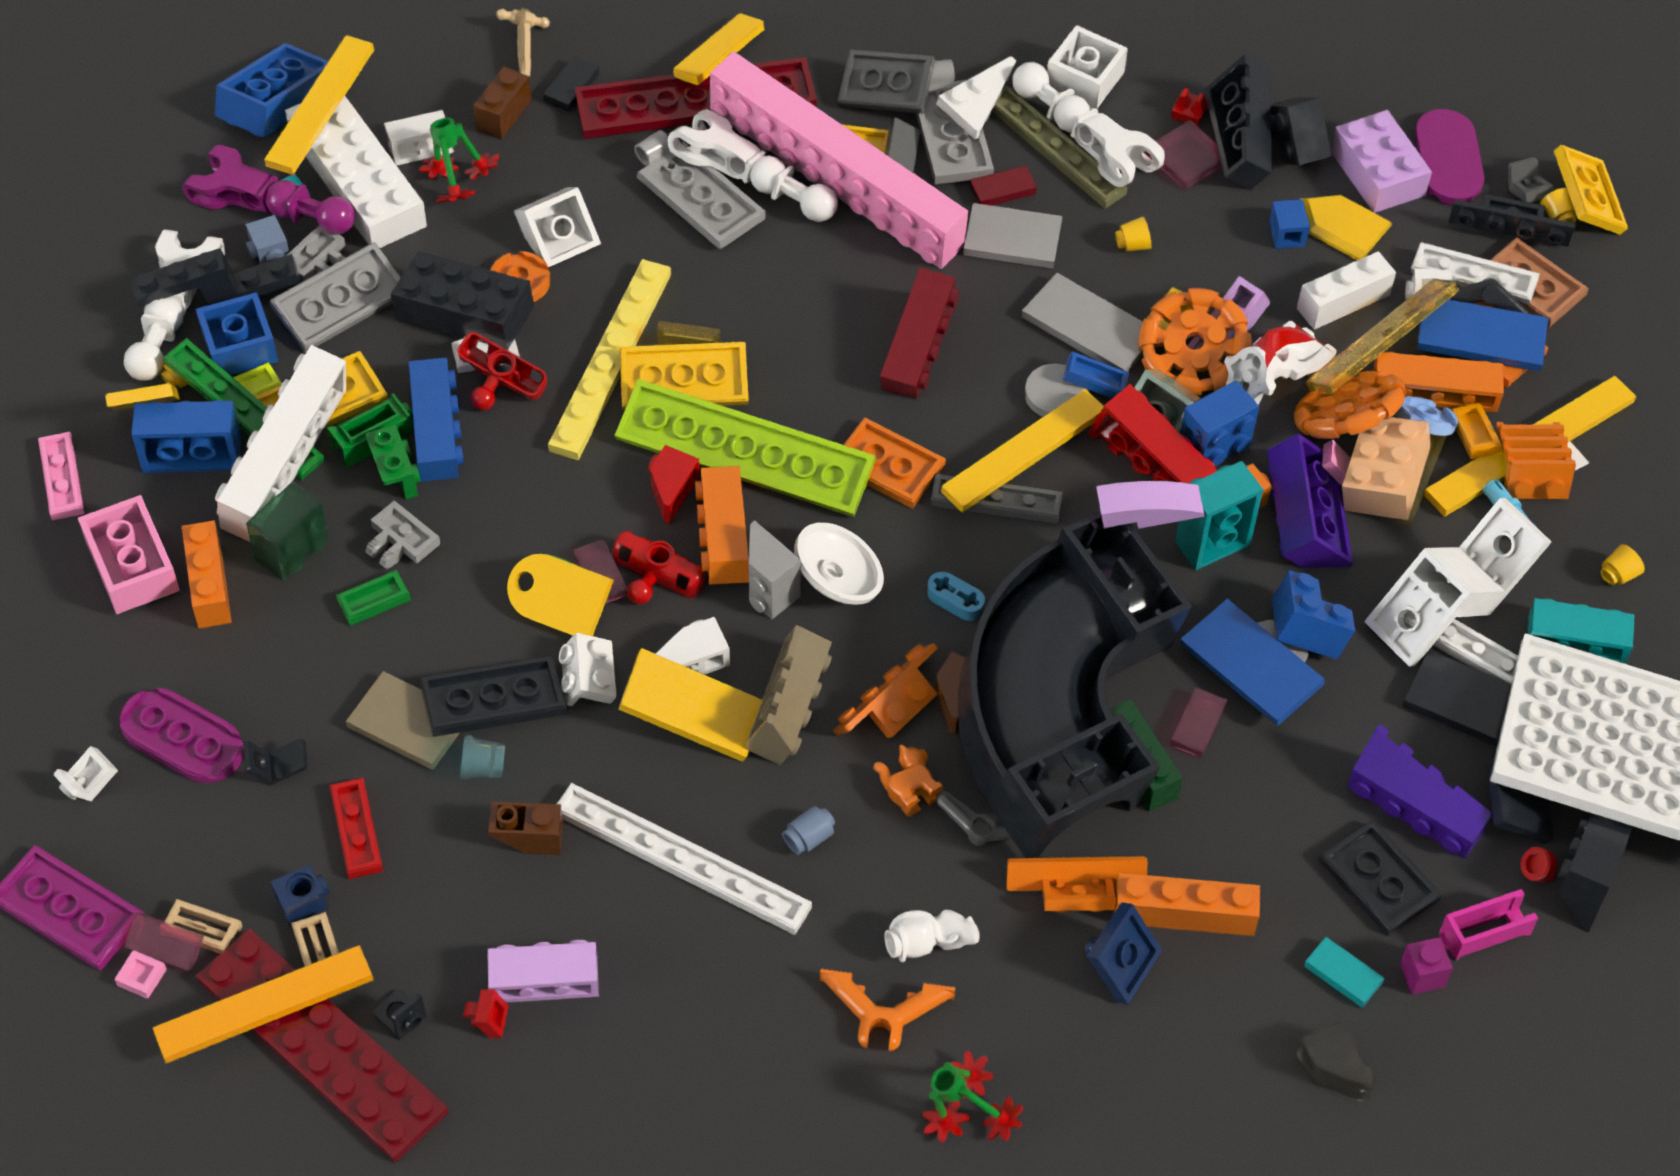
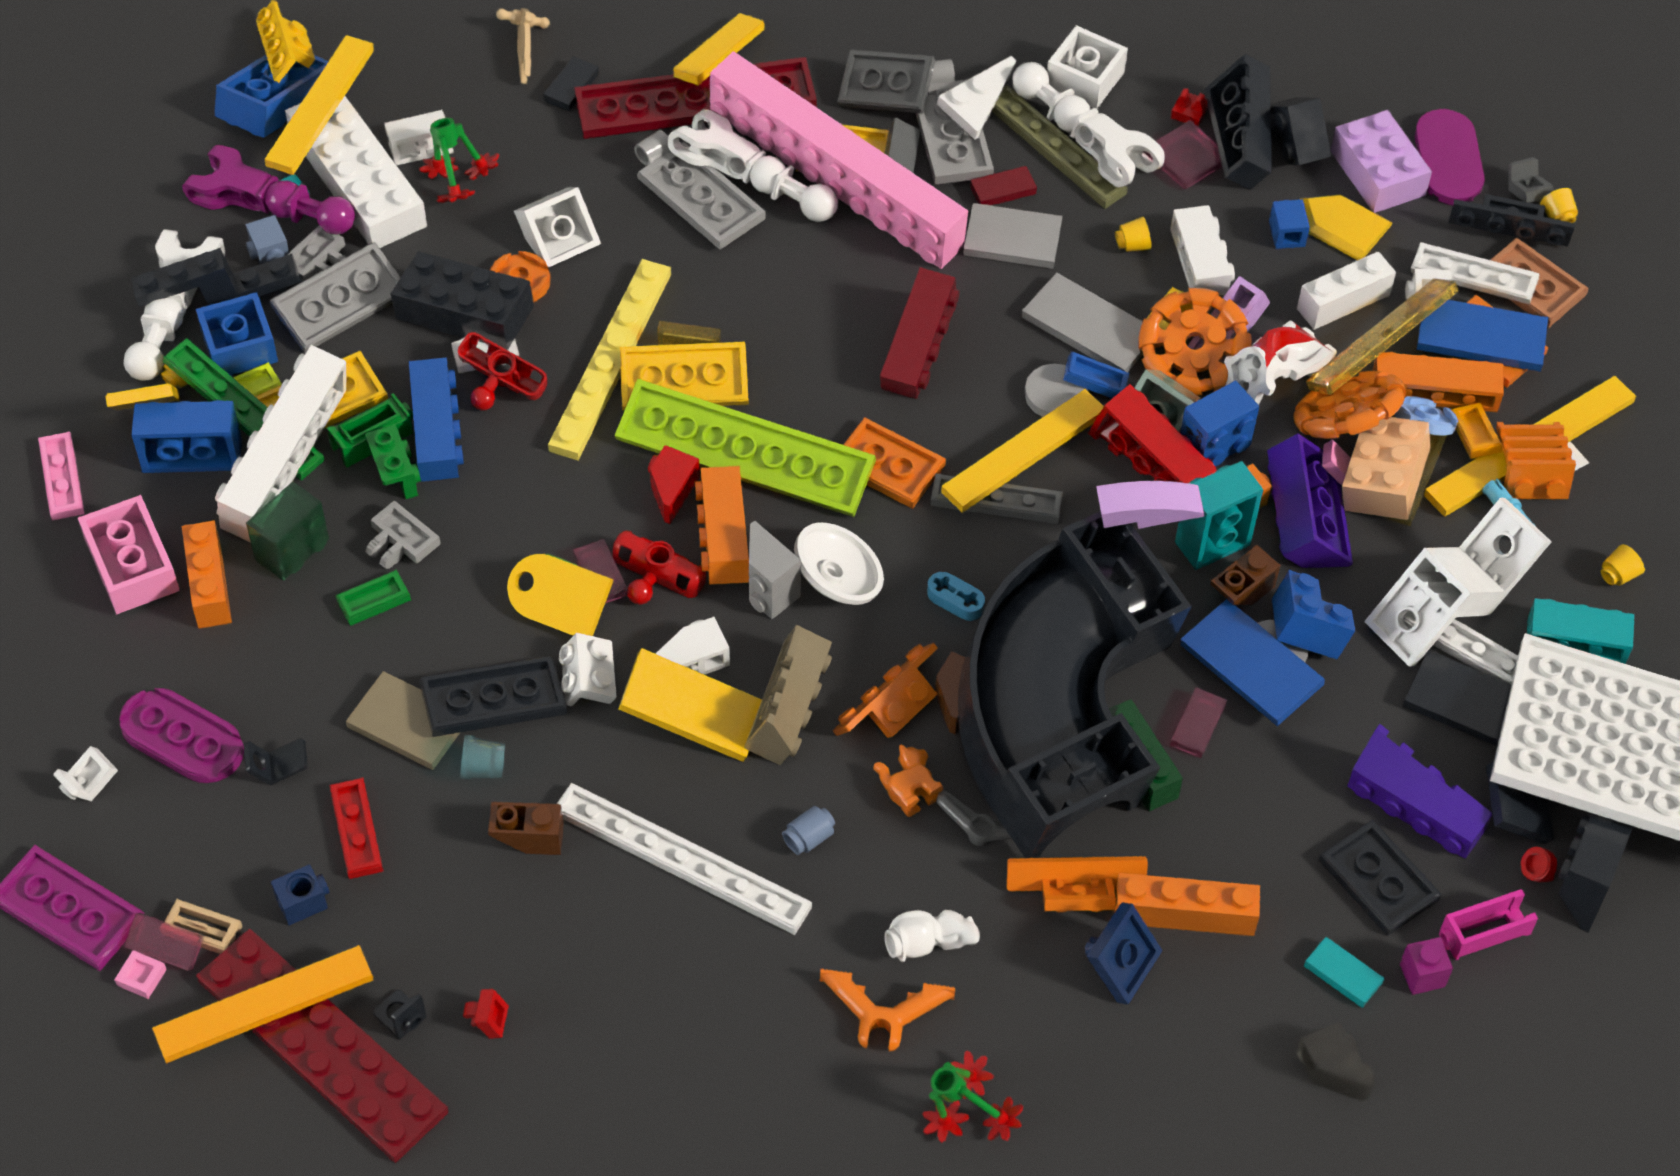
(283, 41): none -> yellow bracket
(310, 923): tan tile -> none
(502, 103): reddish brown brick -> none
(544, 971): lavender brick -> none
(1201, 249): none -> white brick
(1248, 577): none -> reddish brown slope
(1491, 293): black piece -> none
(1590, 189): yellow tile -> none

